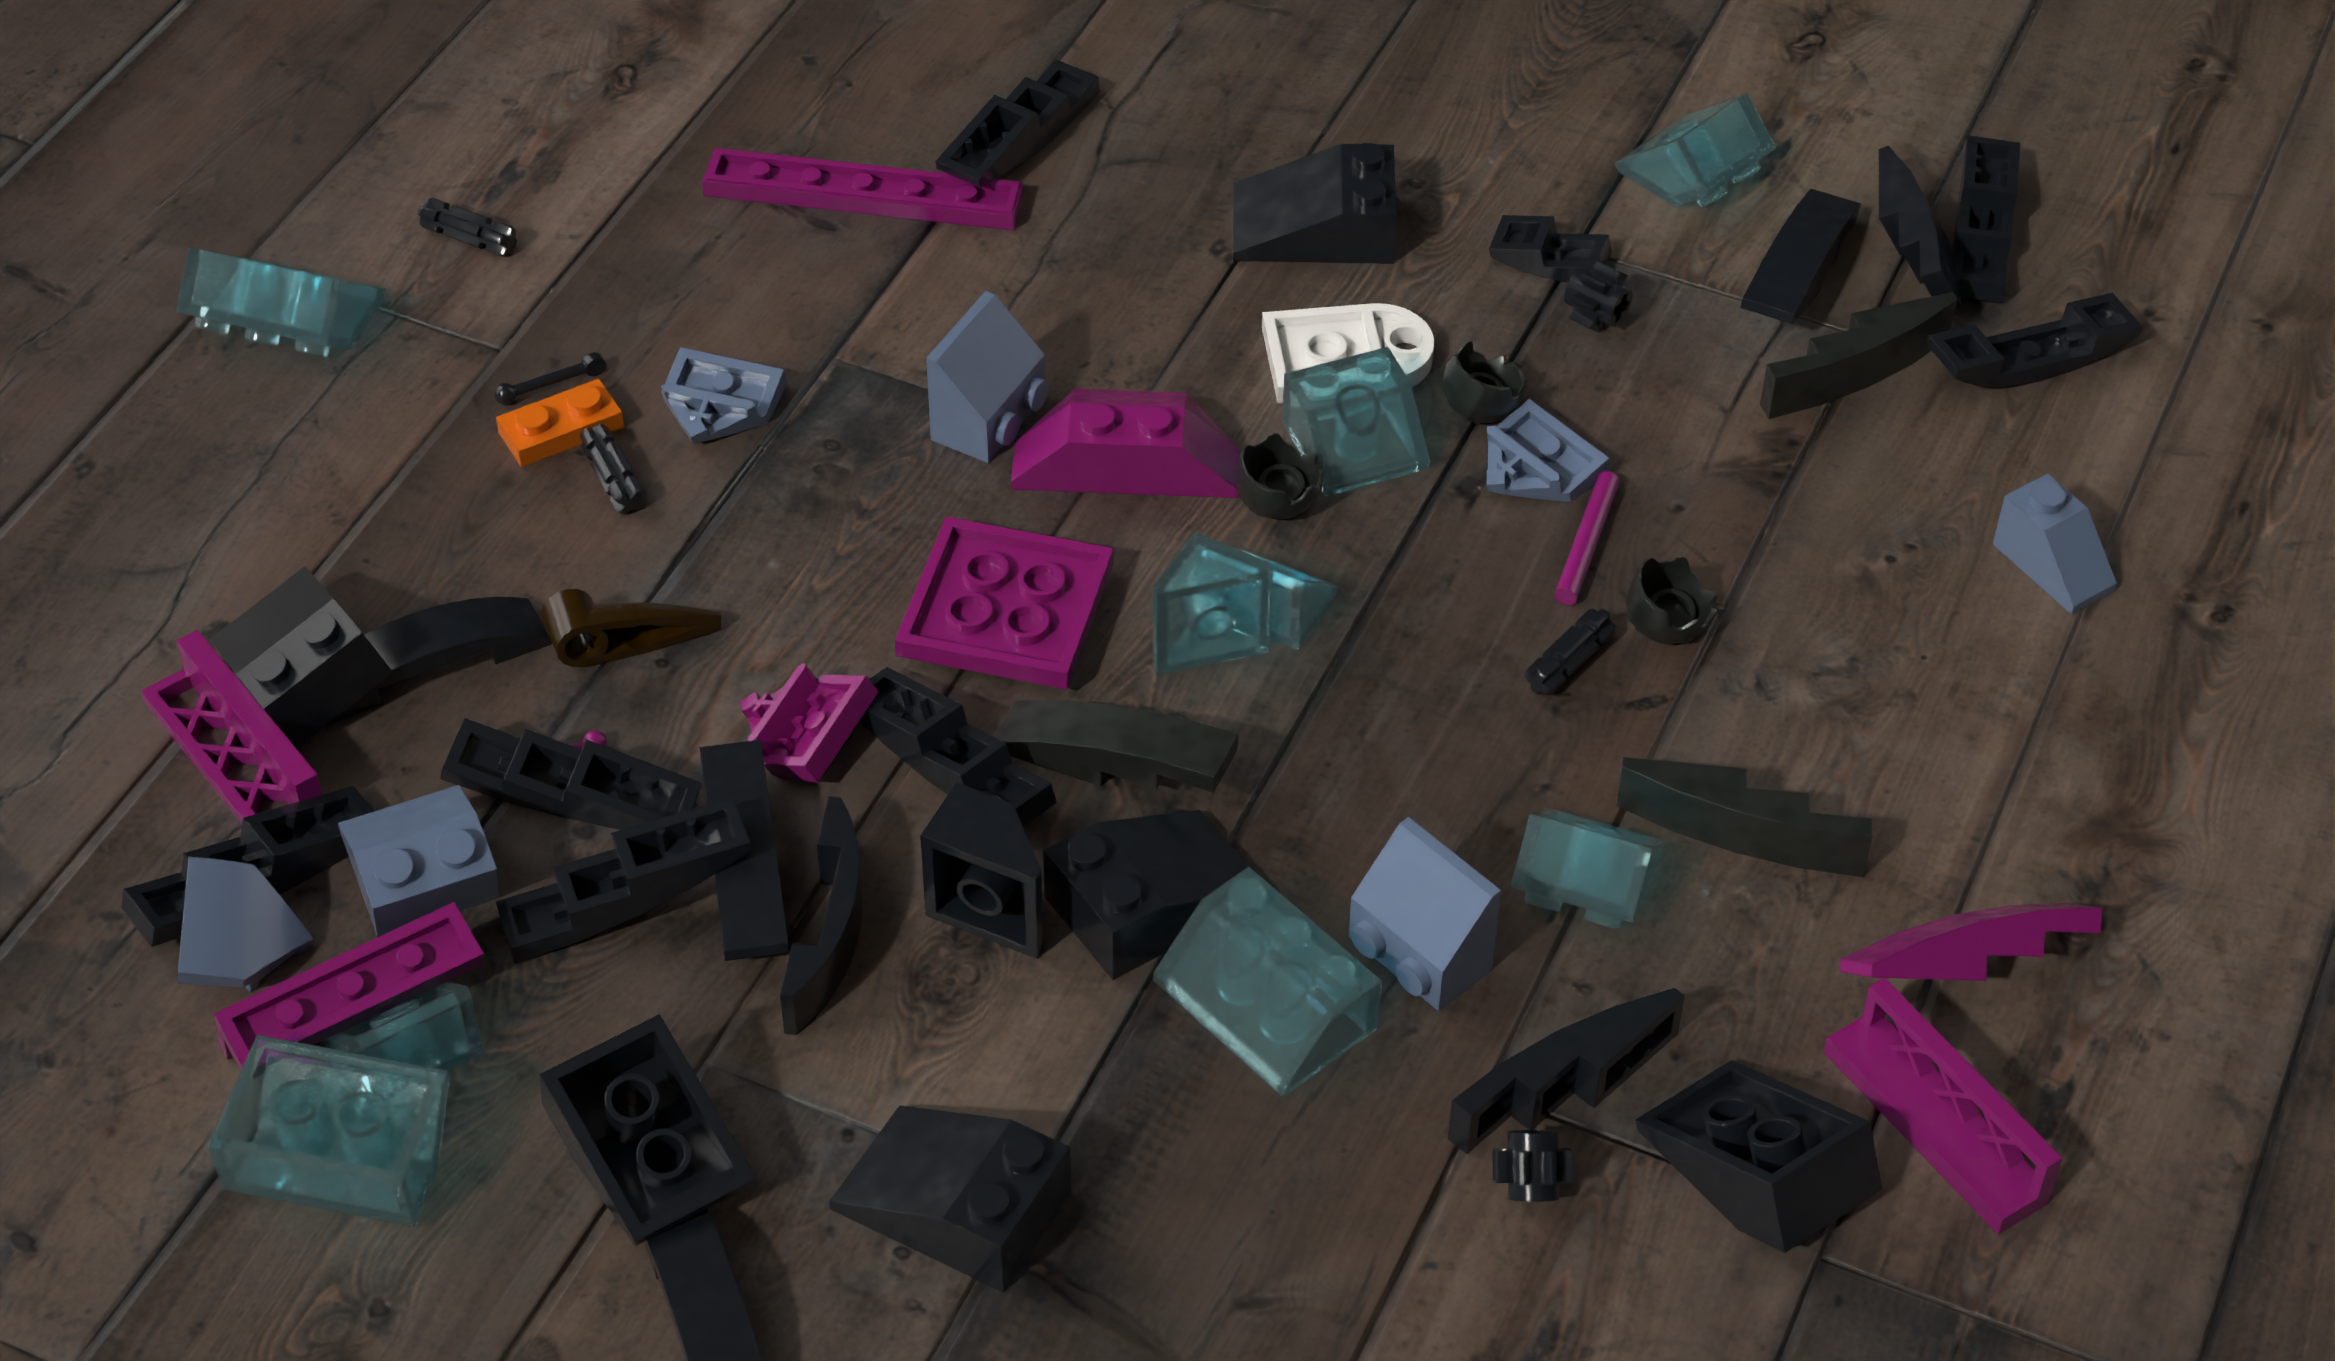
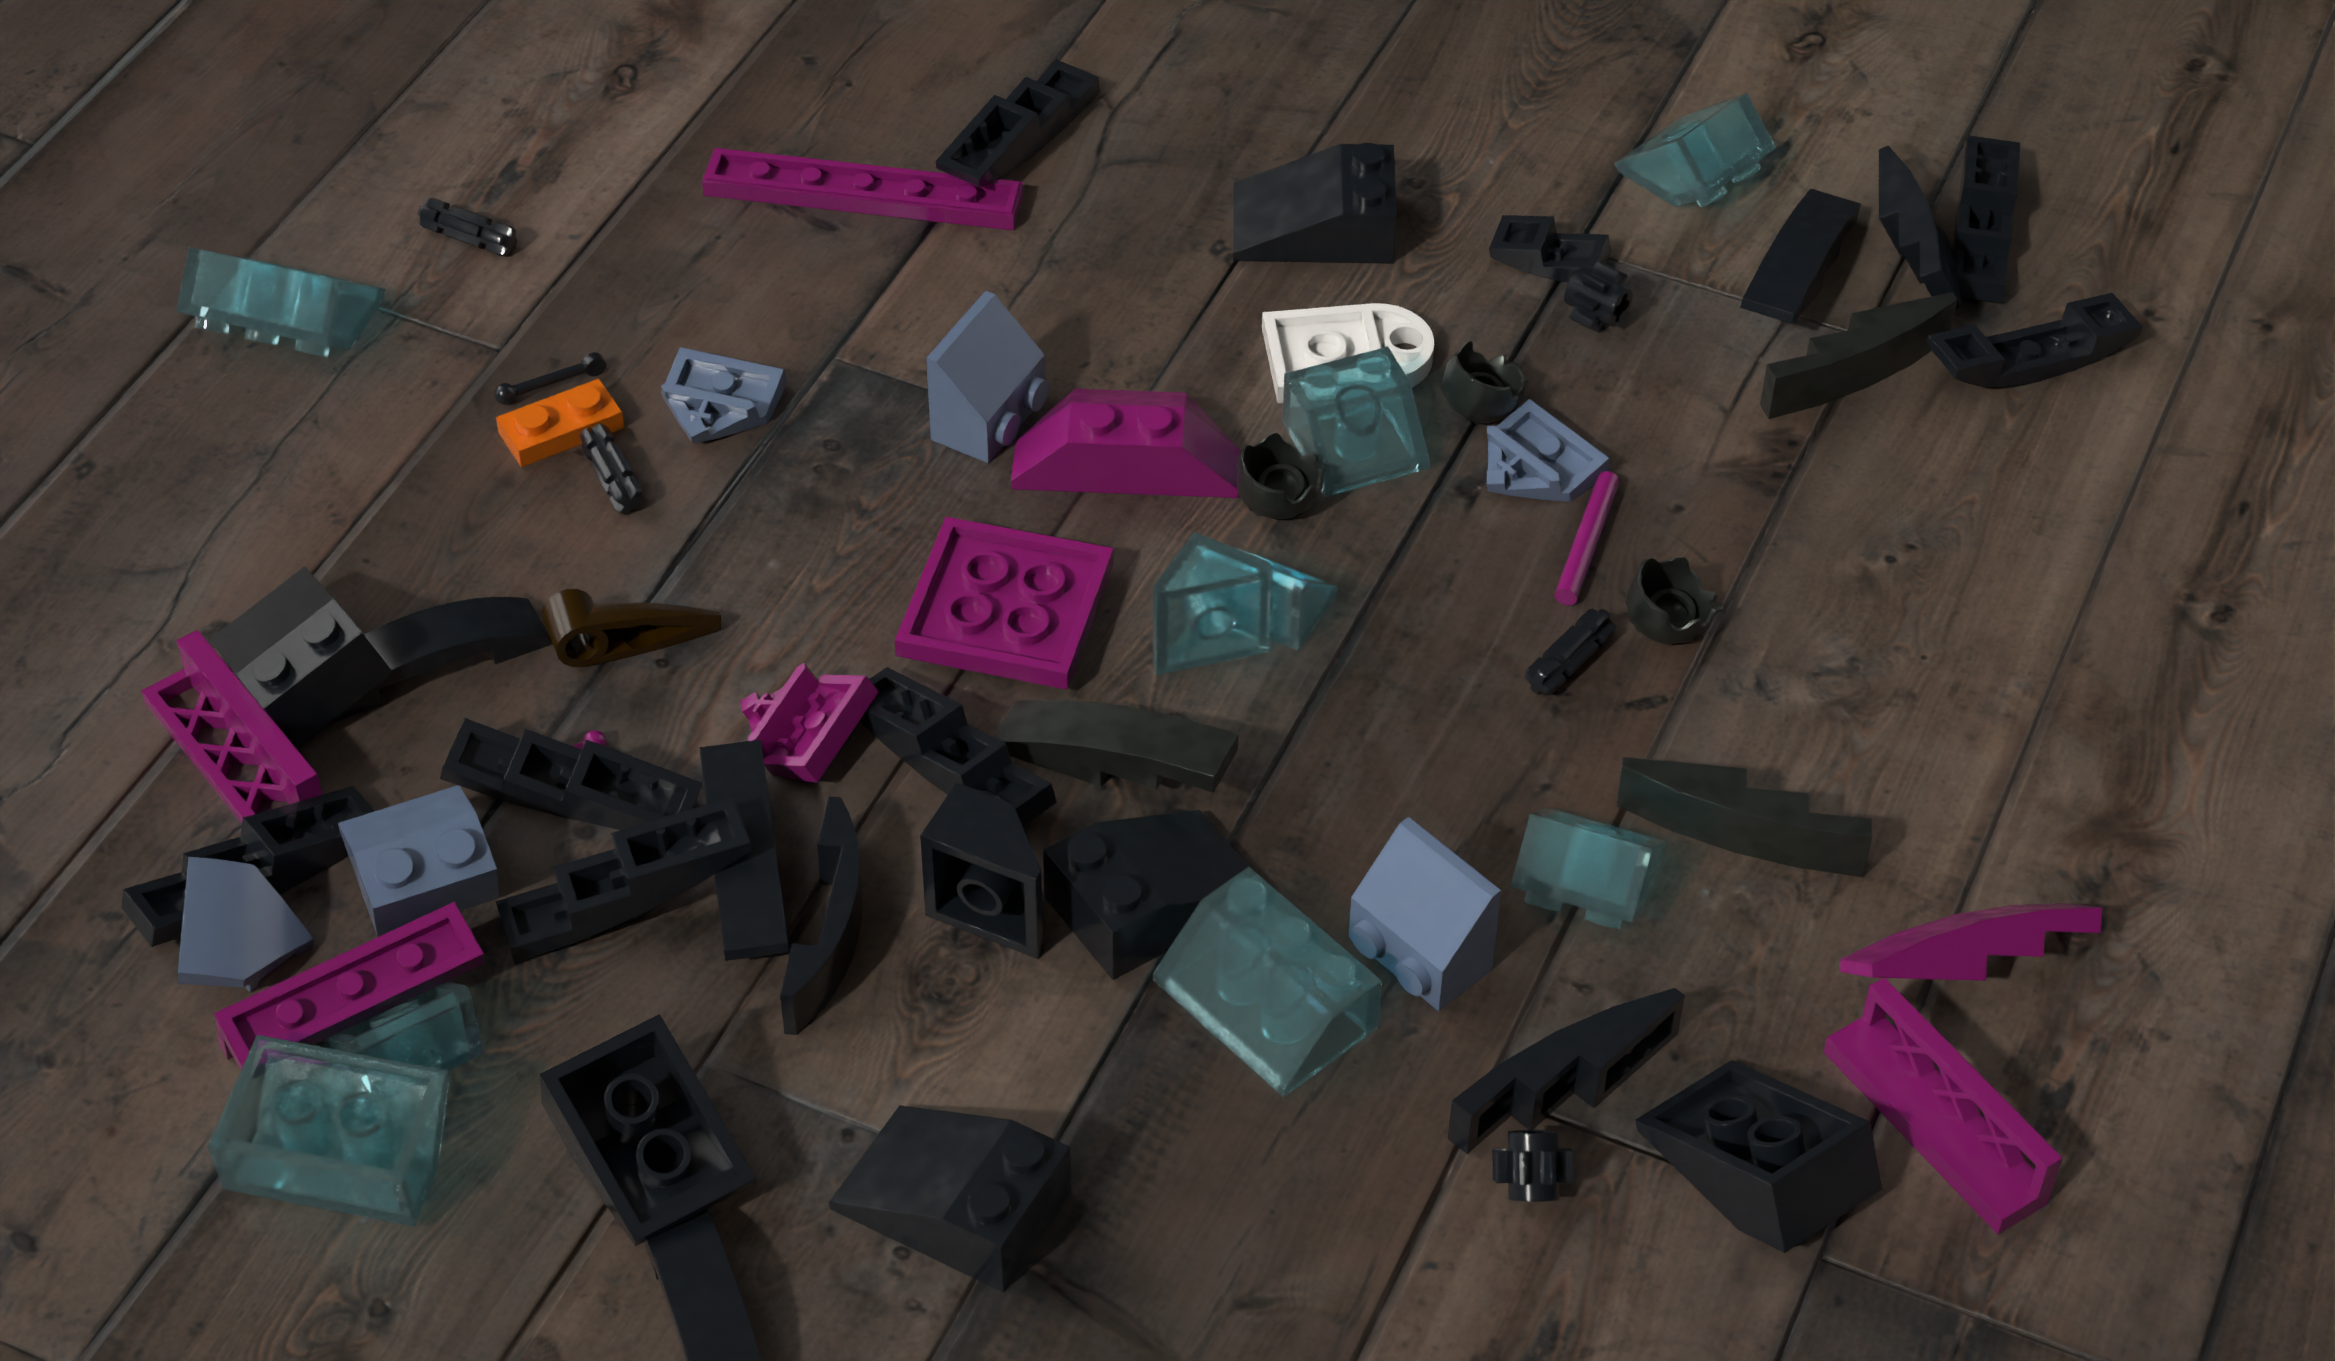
(2055, 543): sand blue slope -> none

